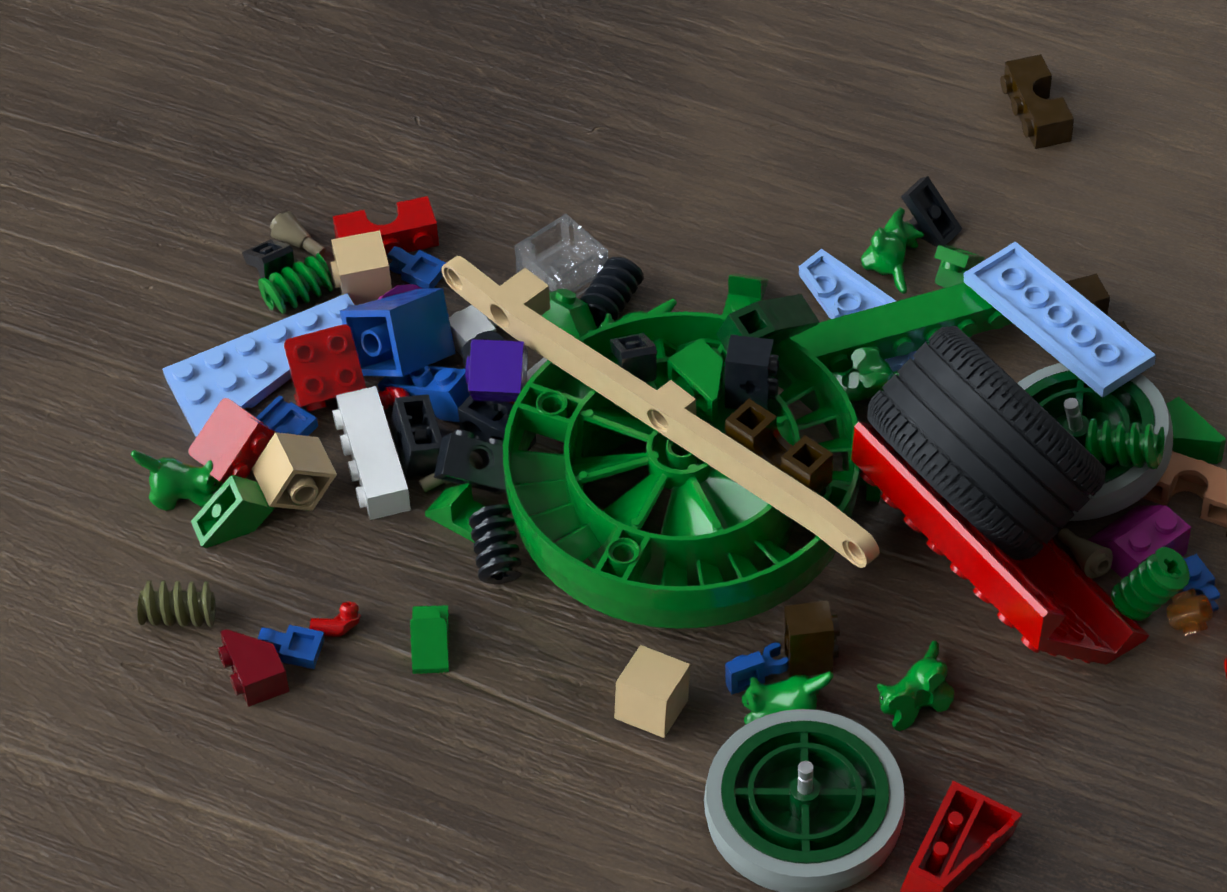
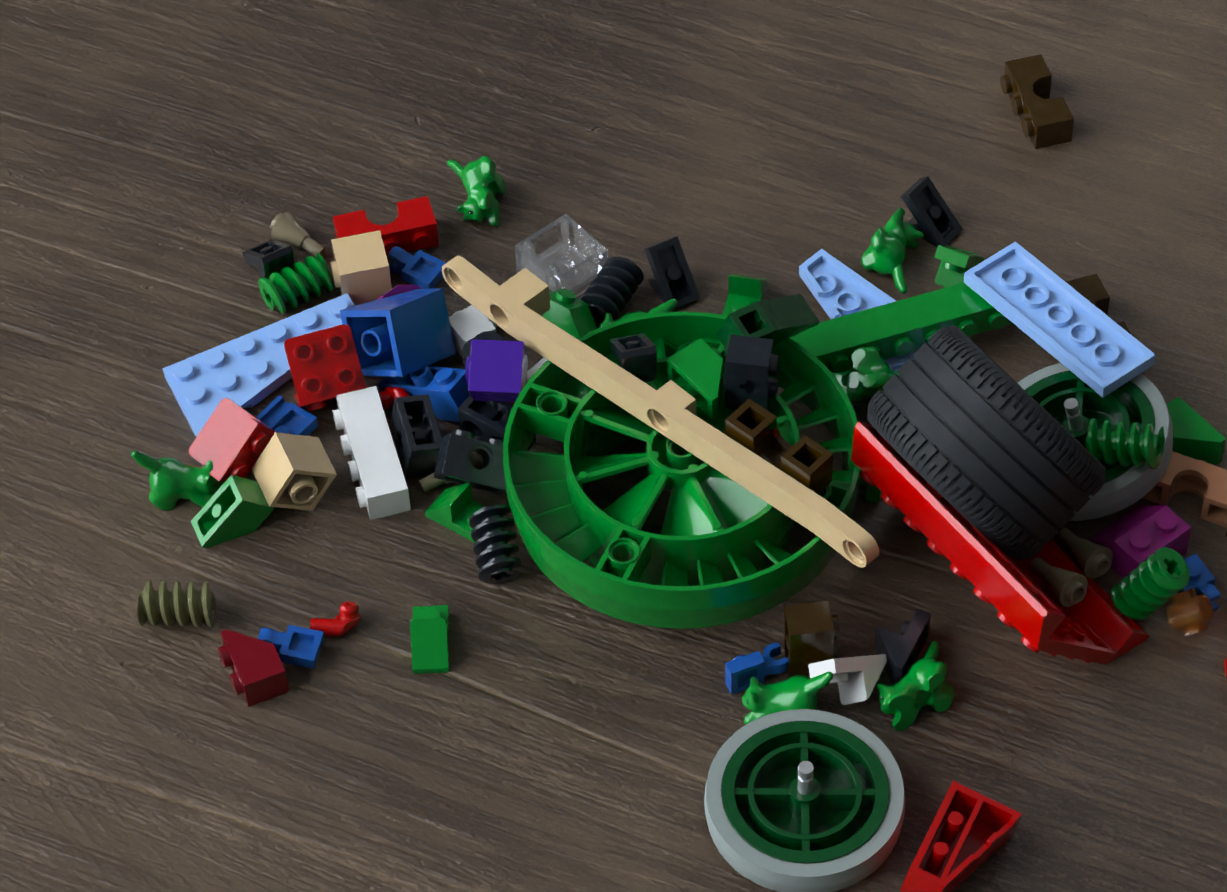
(481, 186): none -> green animal
(652, 691): tan head -> none
(671, 272): none -> black slope
(853, 674): none -> white slope
(905, 647): none -> black slope
(1066, 585): none -> dark tan cone

